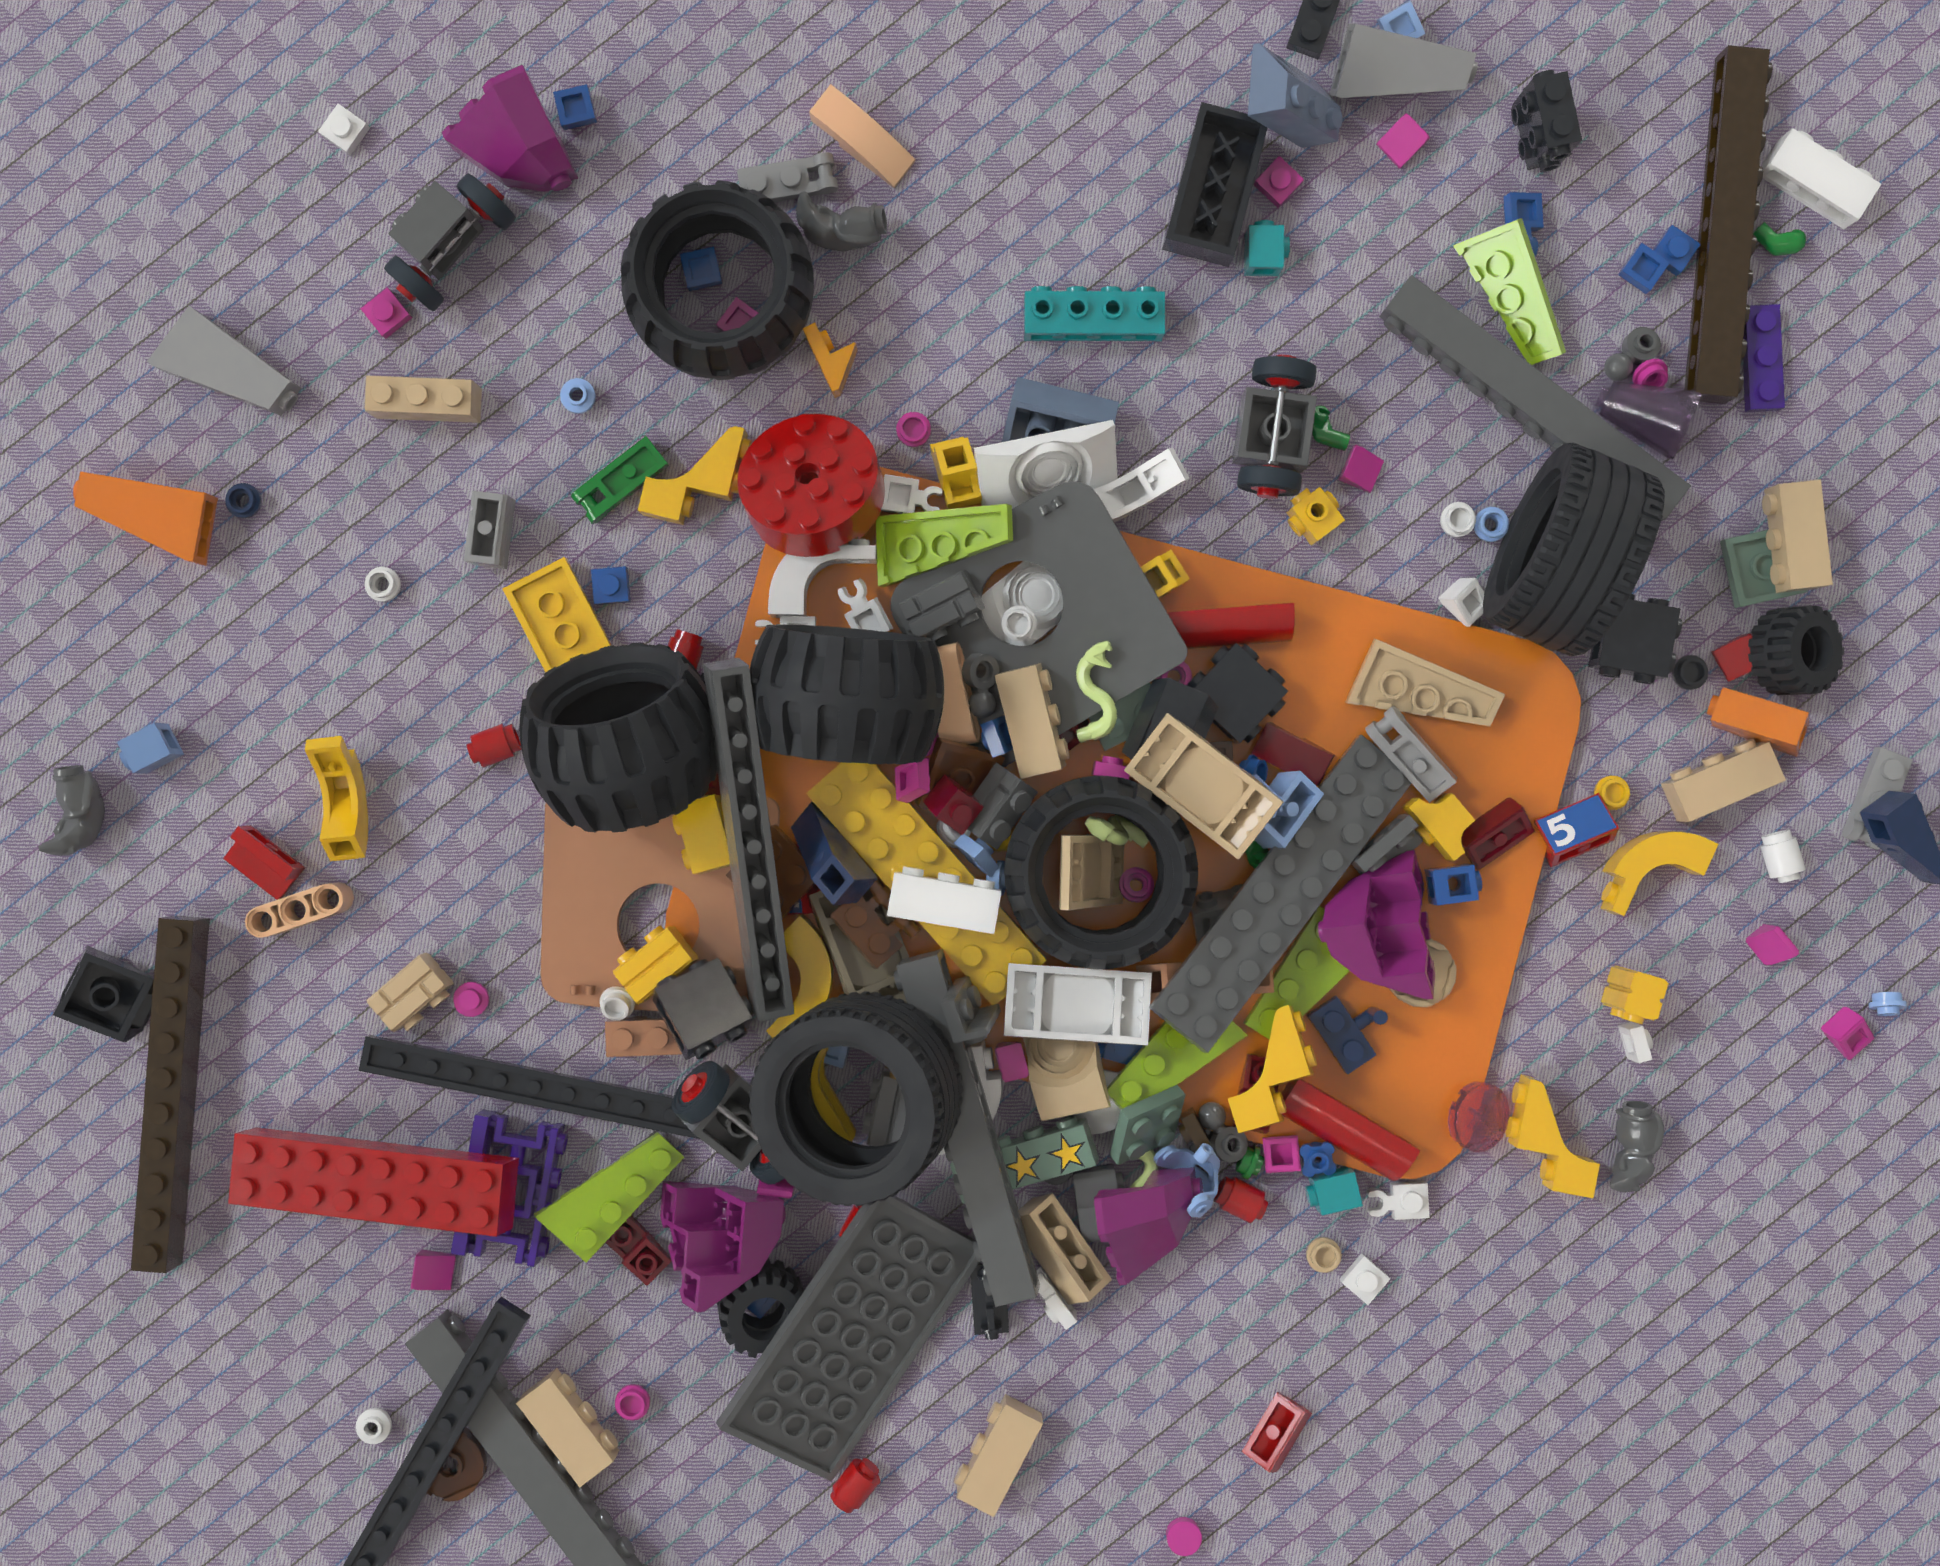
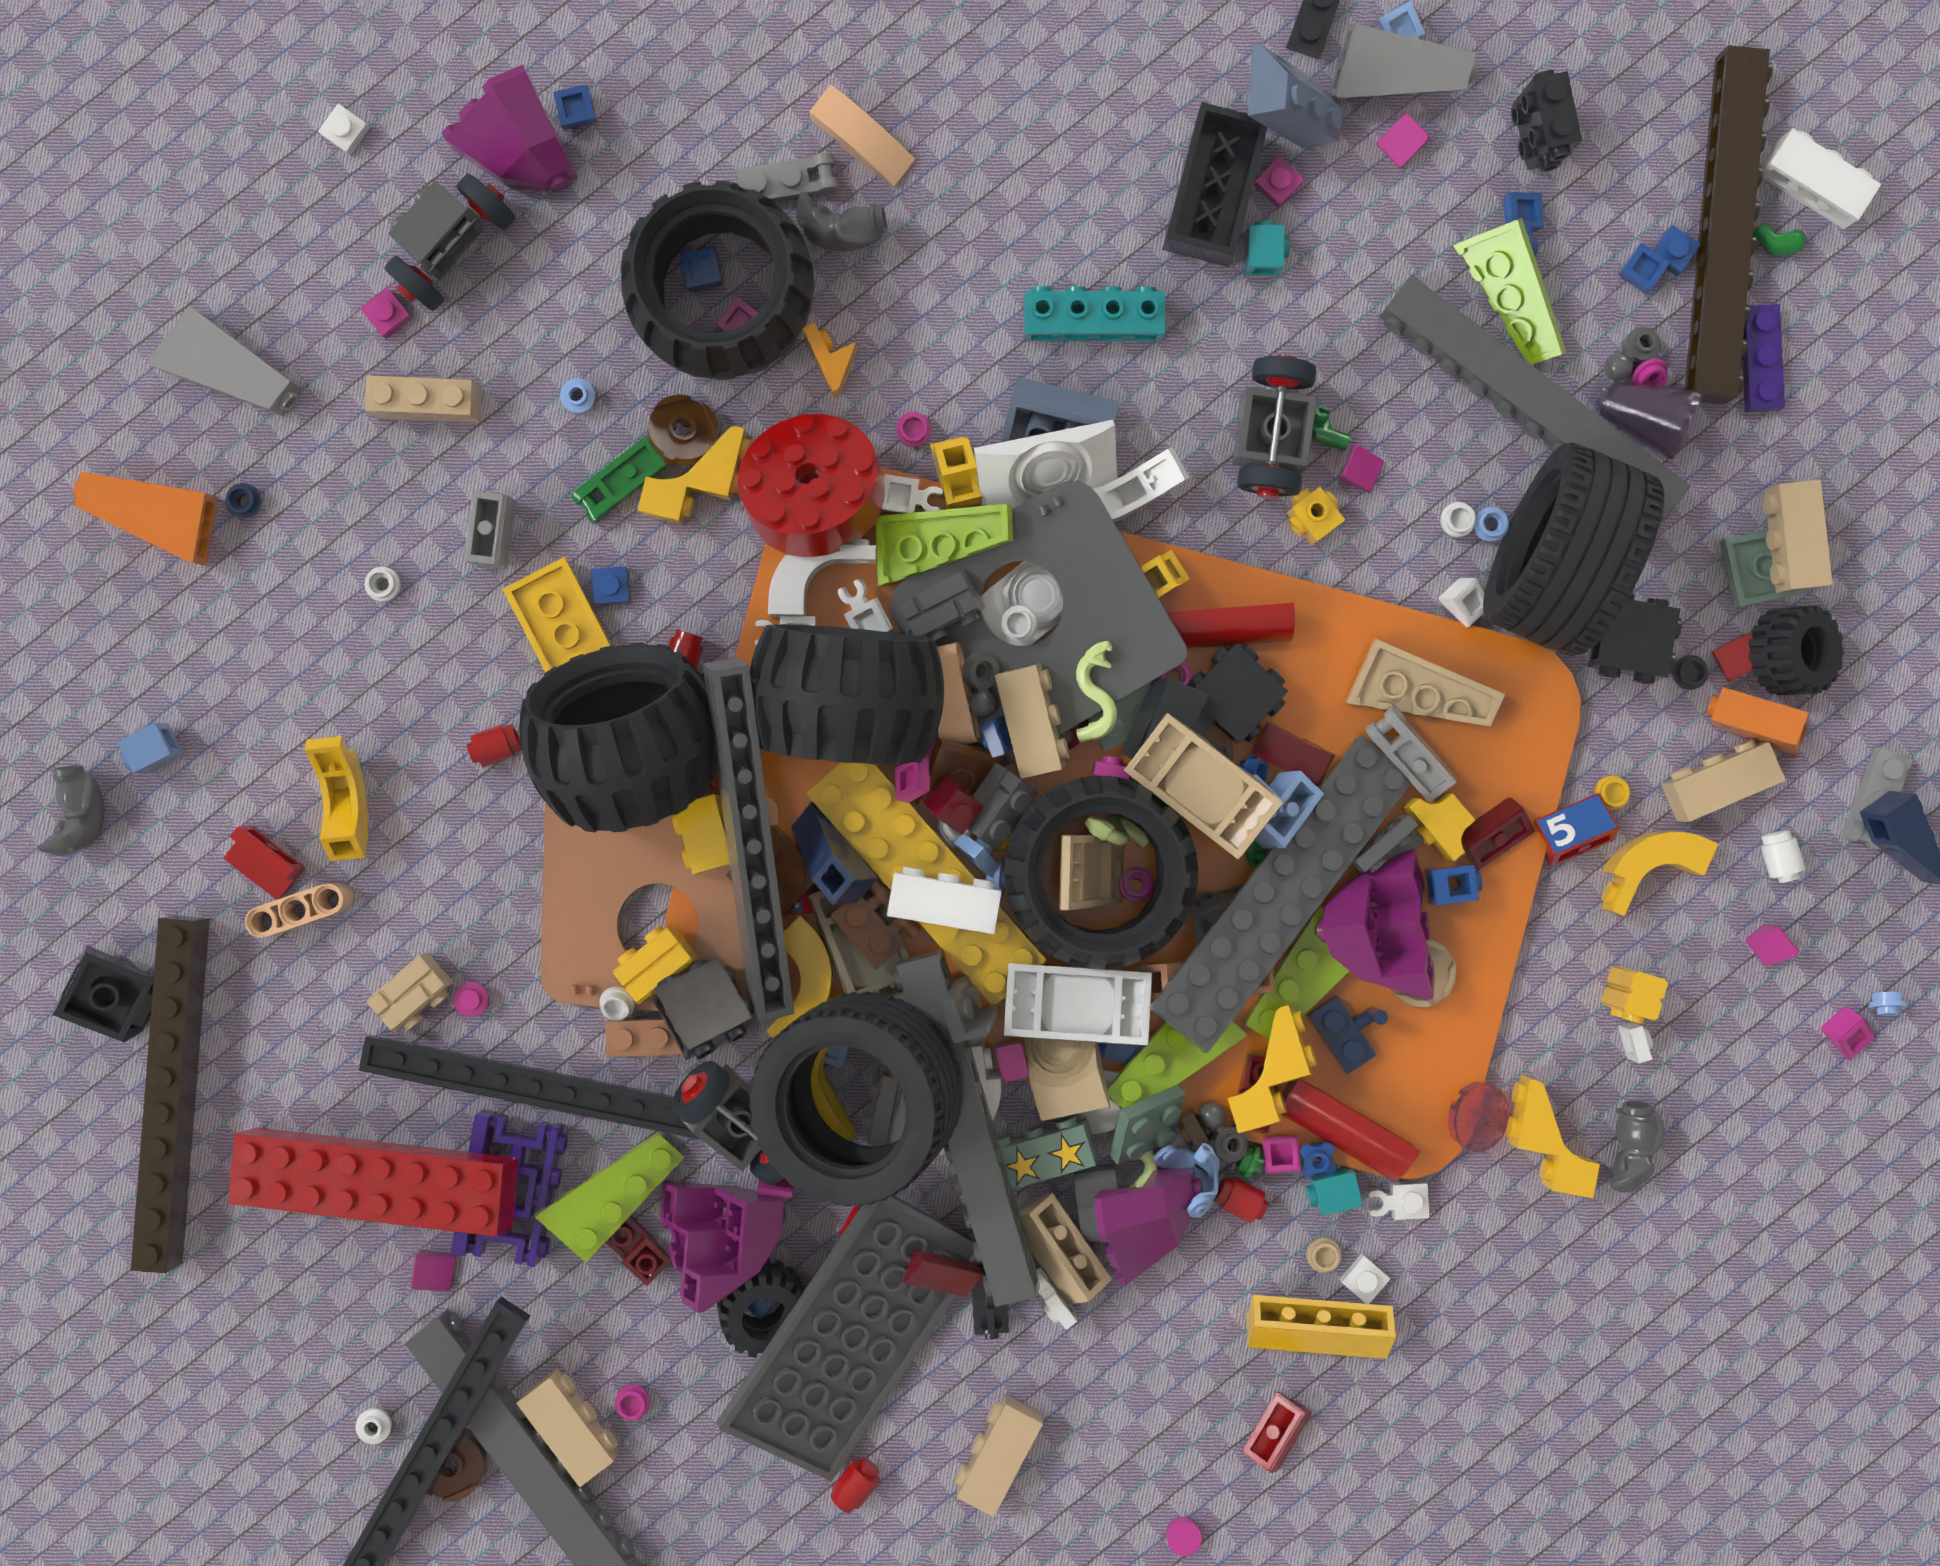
(676, 448): none -> reddish brown plate
(942, 1273): none -> dark red slope
(1320, 1326): none -> yellow brick

